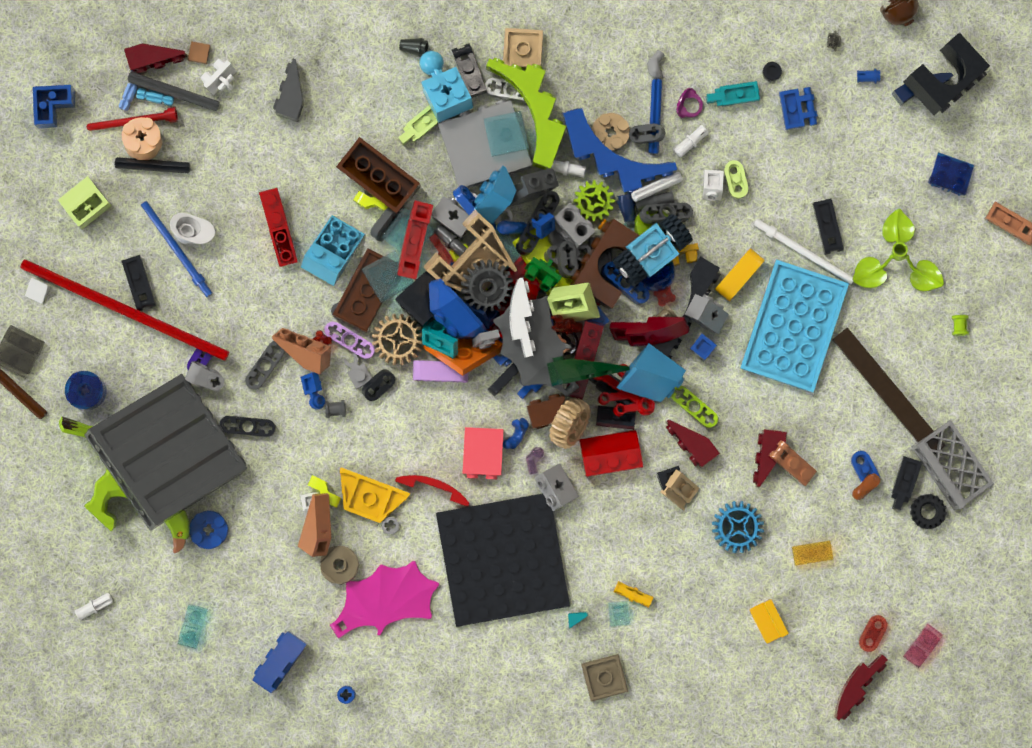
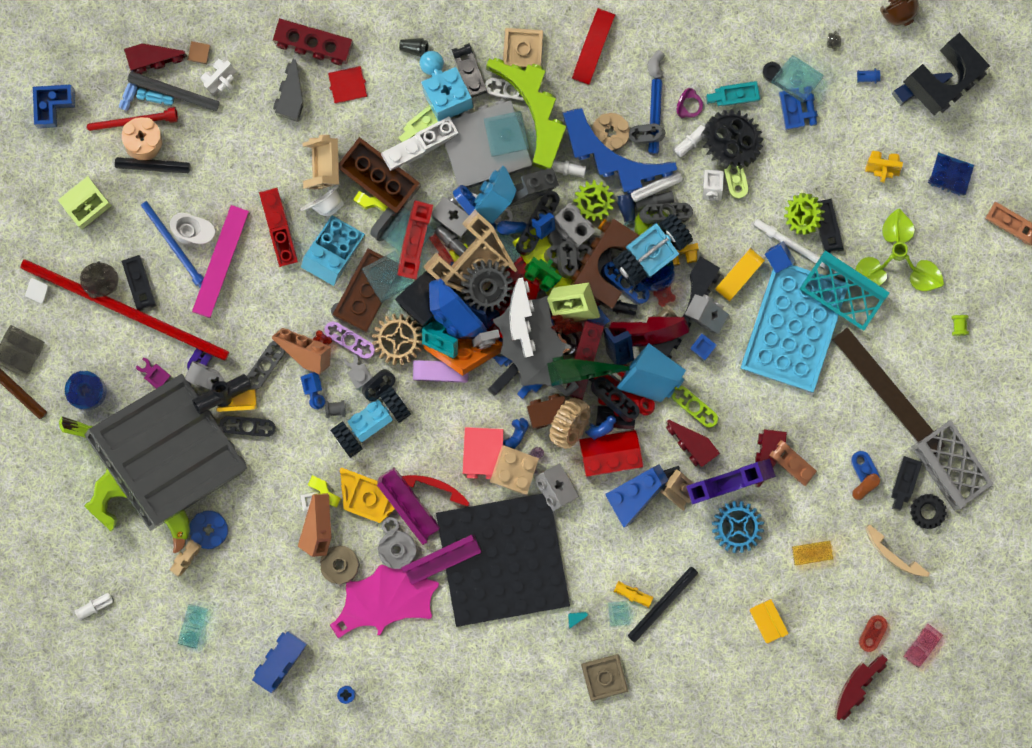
(101, 287): none -> clear smoke plate
(155, 375): none -> magenta plate
(183, 560): none -> tan plate
(220, 261): none -> dark pink tile
(221, 393): none -> black piece
(243, 401): none -> yellow panel
(287, 28): none -> dark red brick
(324, 162): none -> tan panel
(326, 204): none -> white piece
(347, 84): none -> red piece
(370, 421): none -> plate
(393, 559): none -> light grey plate
(407, 505): none -> magenta fence
(420, 144): none -> white slope
(442, 559): none -> magenta fence
(514, 470): none -> tan plate
(593, 46): none -> red slope
(601, 430): none -> blue piece
(619, 347): none -> dark blue panel
(622, 307): none -> black pin
(629, 404): none -> black beam
(633, 496): none -> blue wedge
(662, 604): none -> black axle
(731, 481): none -> dark purple arch
(746, 132): none -> black gear
(779, 257): none -> blue panel
(797, 78): none -> clear light blue plate
(800, 222): none -> lime gear
(857, 279): none -> teal fence
(876, 537): none -> tan slope
(882, 167): none -> yellow hips

